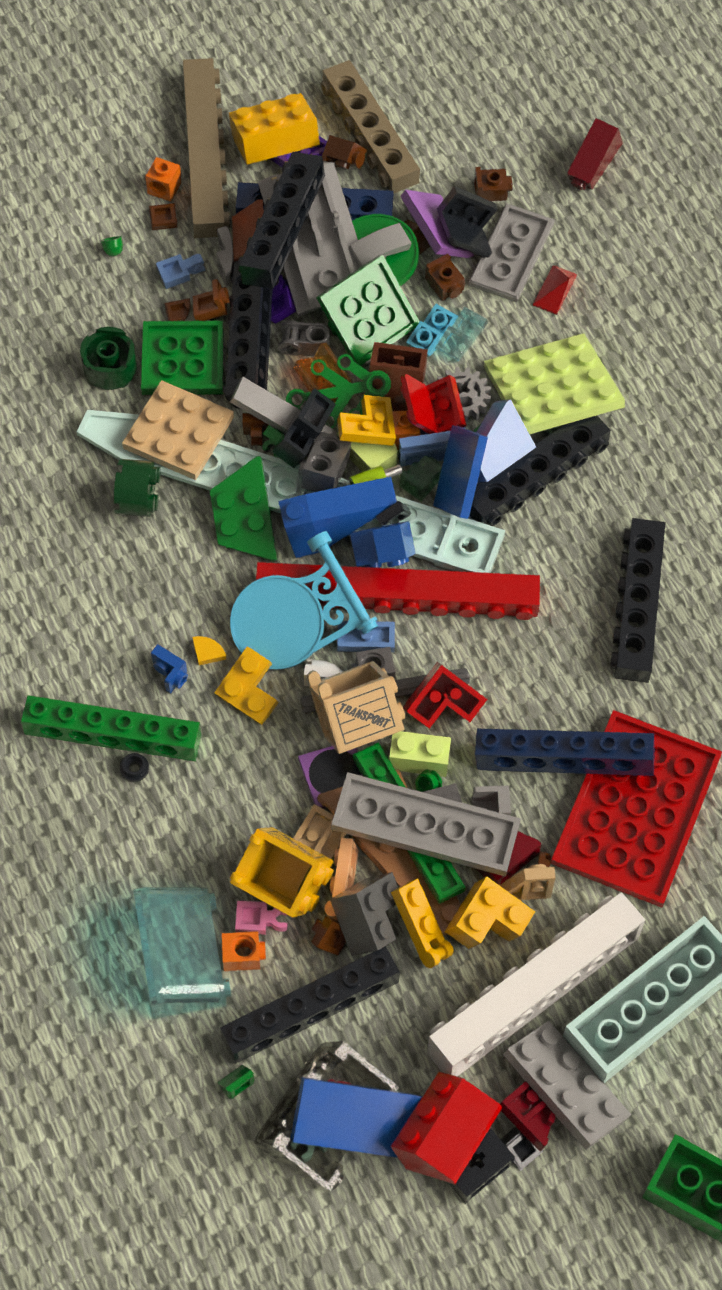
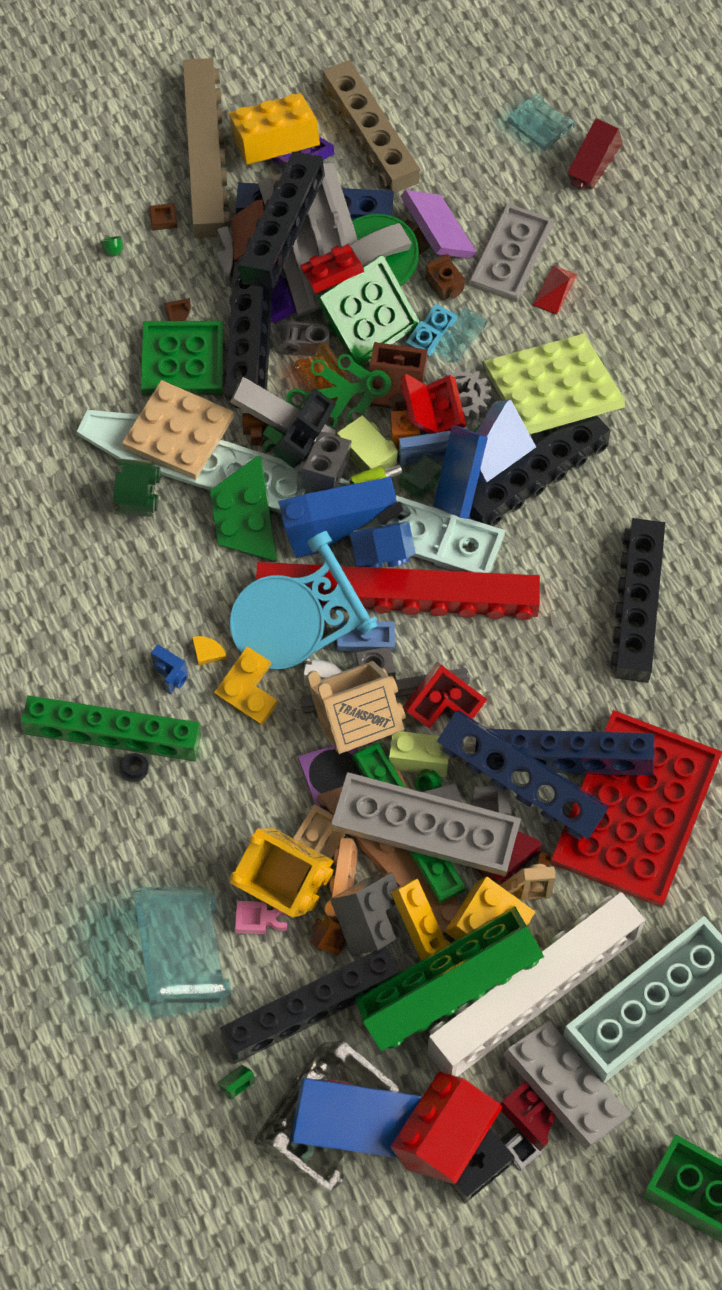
(108, 358): dark green brick -> none
(163, 179): orange brick -> none
(176, 270): medium blue plate -> none
(211, 303): dark orange bracket -> none
(233, 941): orange brick -> none
(331, 268): none -> red plate
(344, 153): reddish brown brick -> none
(372, 427): yellow plate -> none
(448, 979): none -> green brick
(464, 218): black bracket -> none
(492, 184): reddish brown brick -> none
(537, 126): none -> clear light blue plate
(539, 774): none -> dark blue brick

